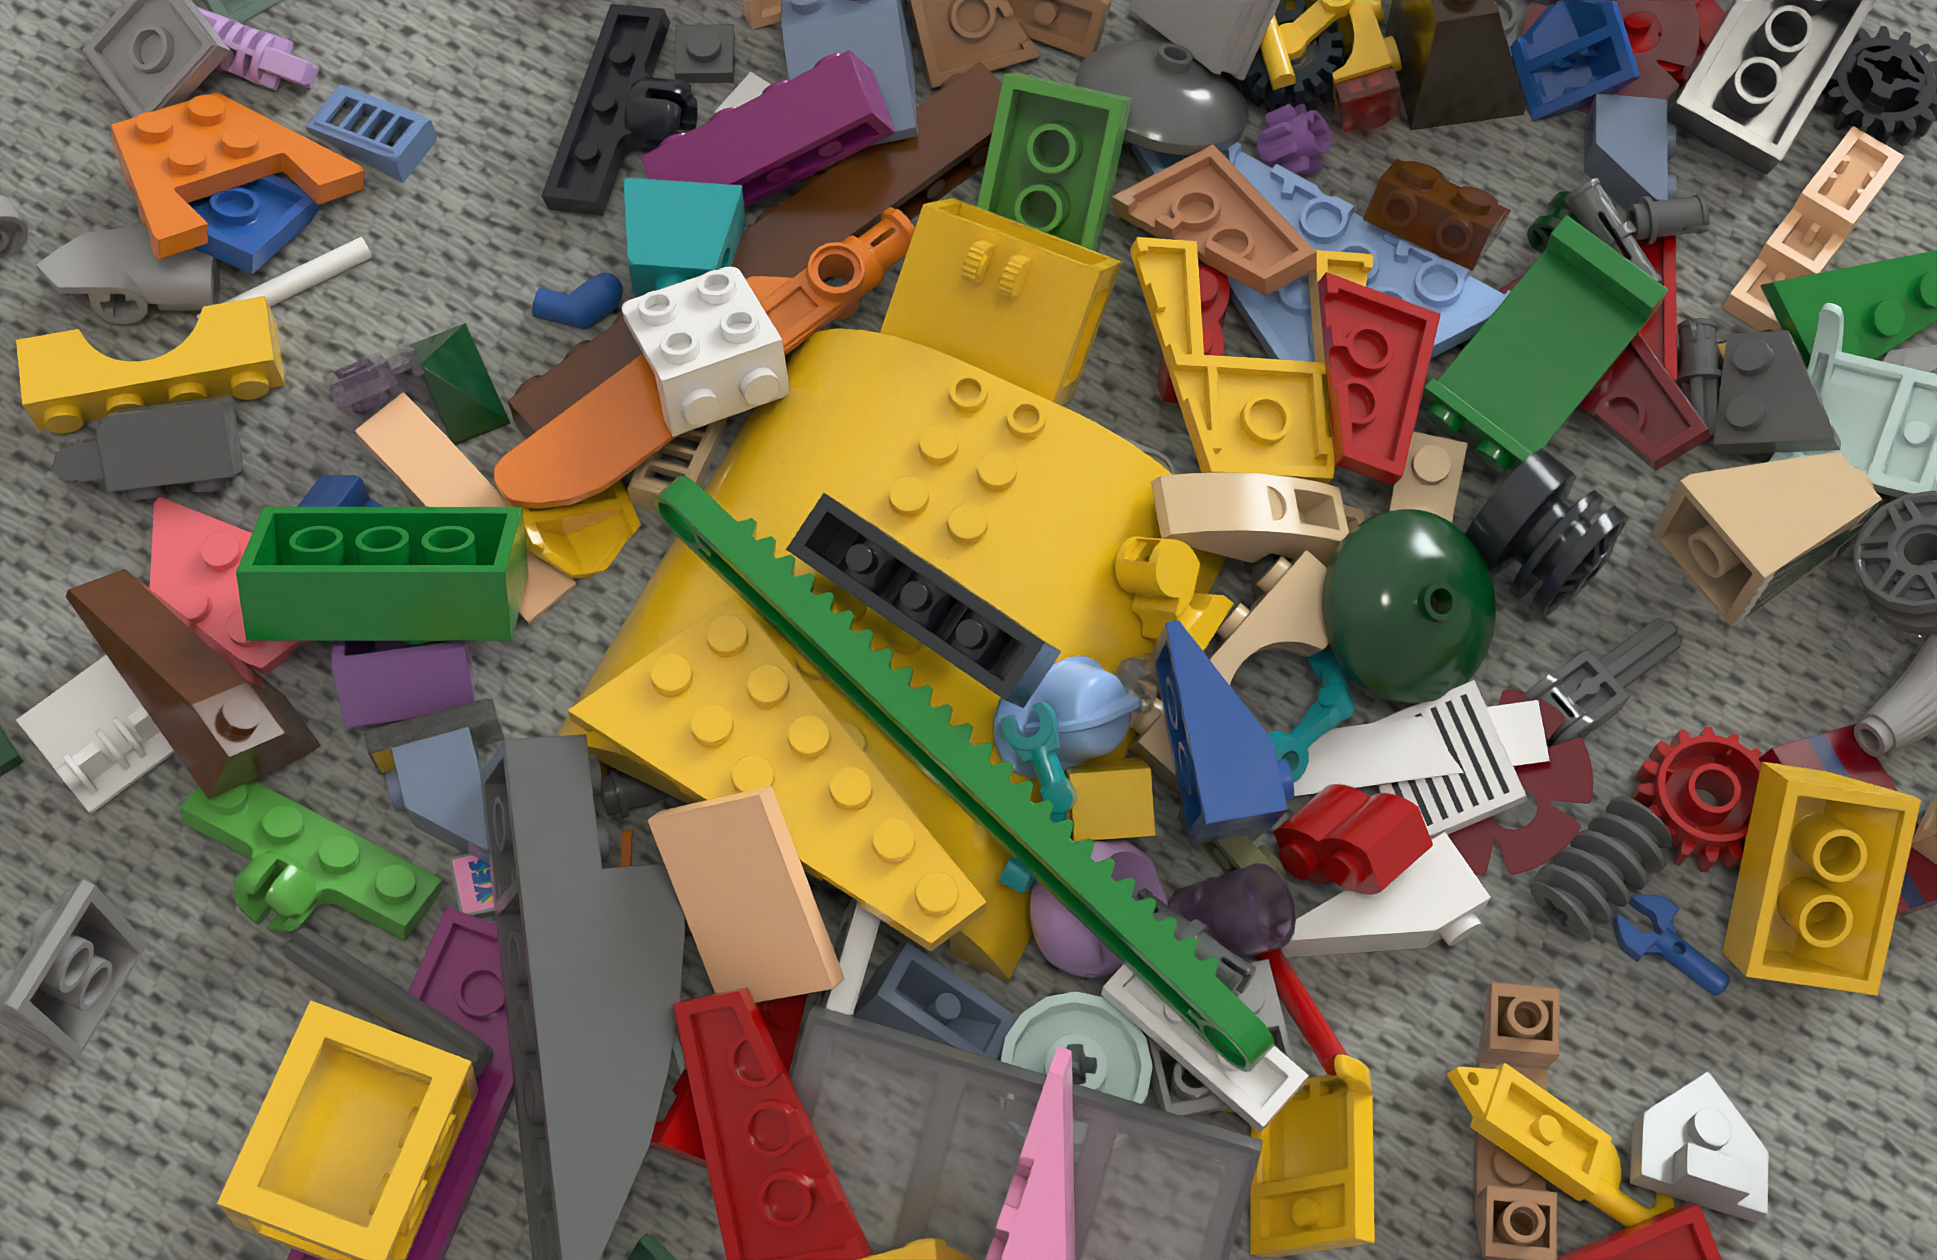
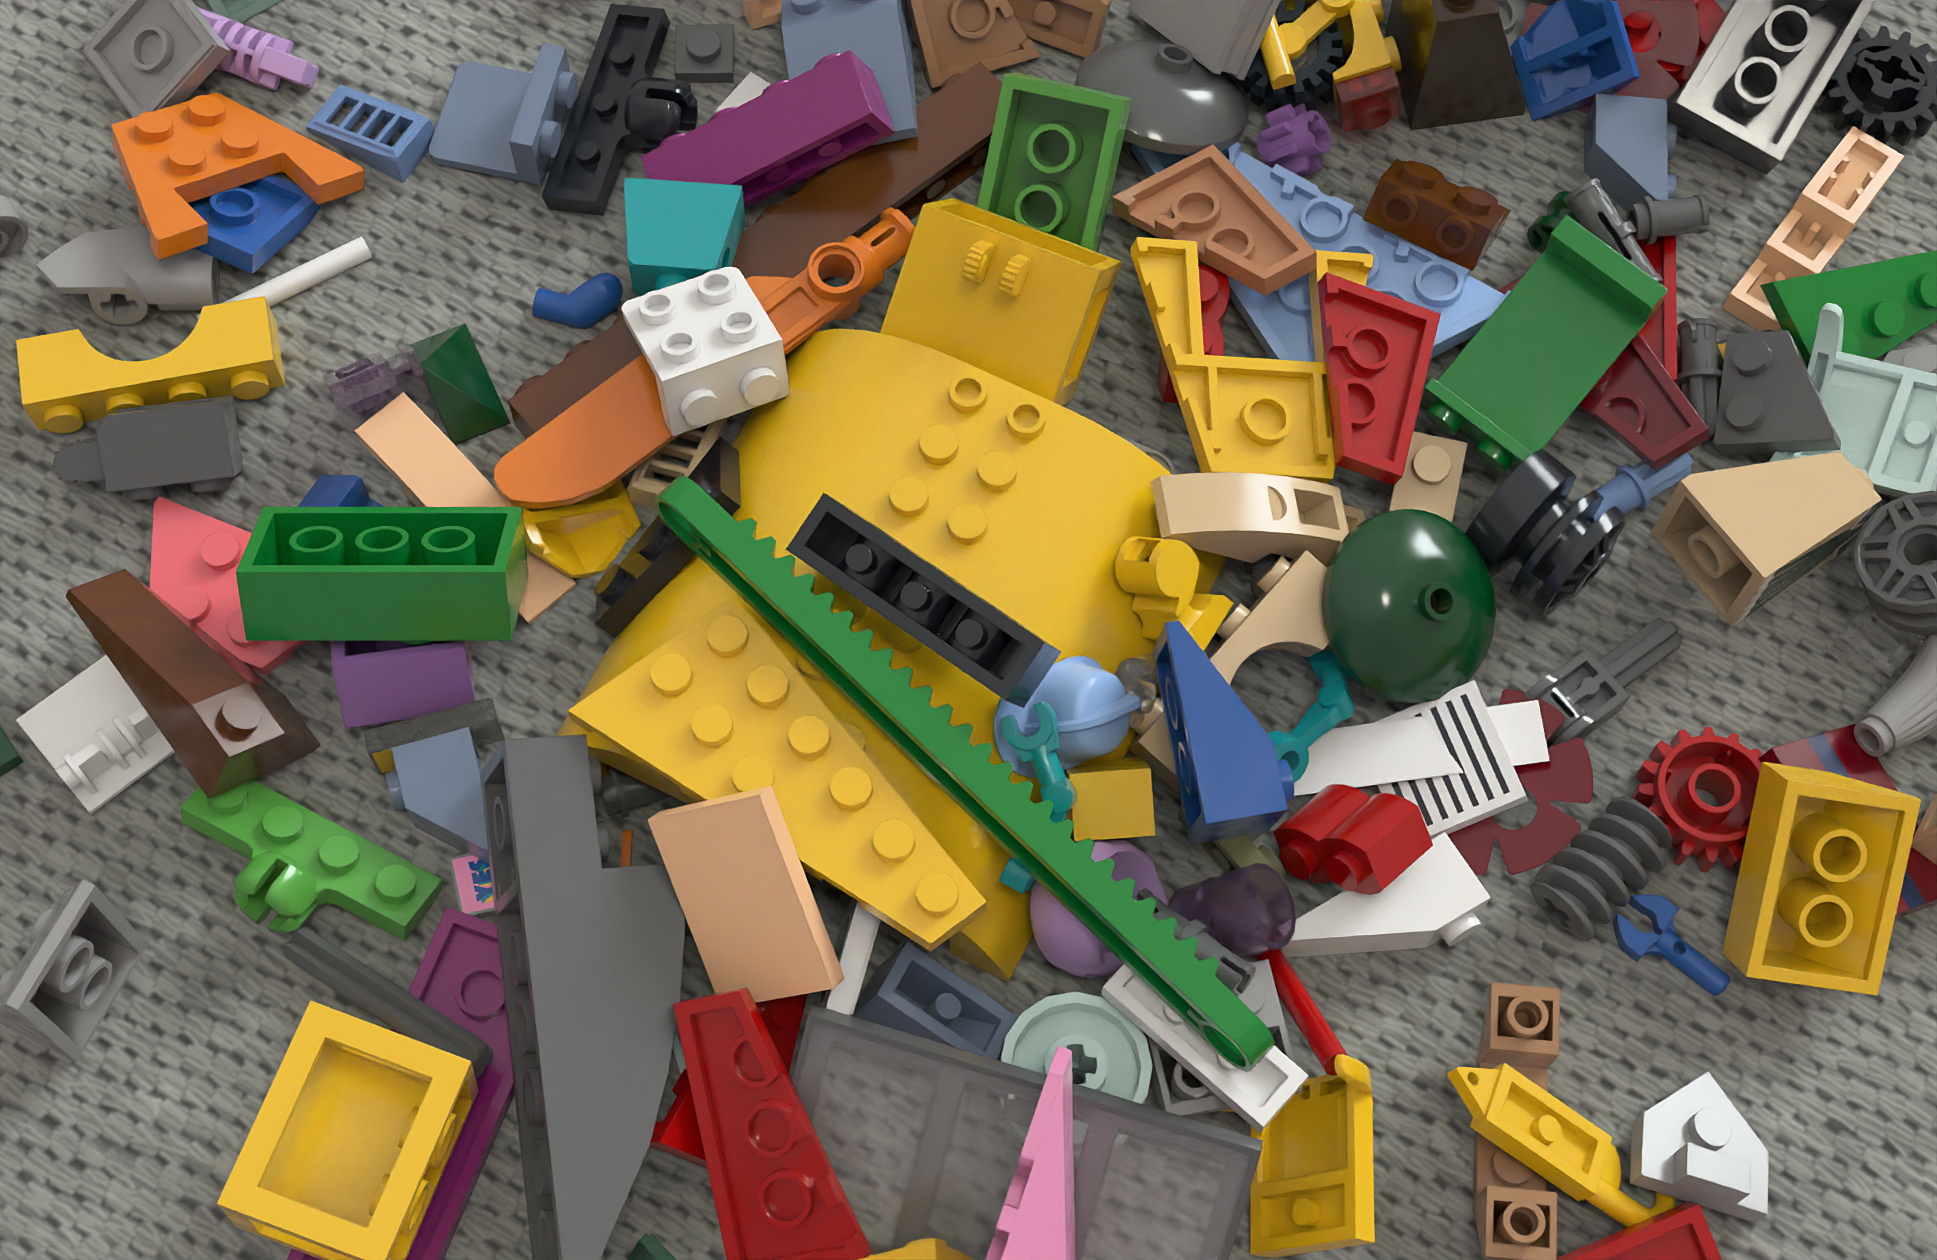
(505, 118): none -> sand blue bracket
(659, 552): none -> black wing
(1638, 484): none -> medium blue axle

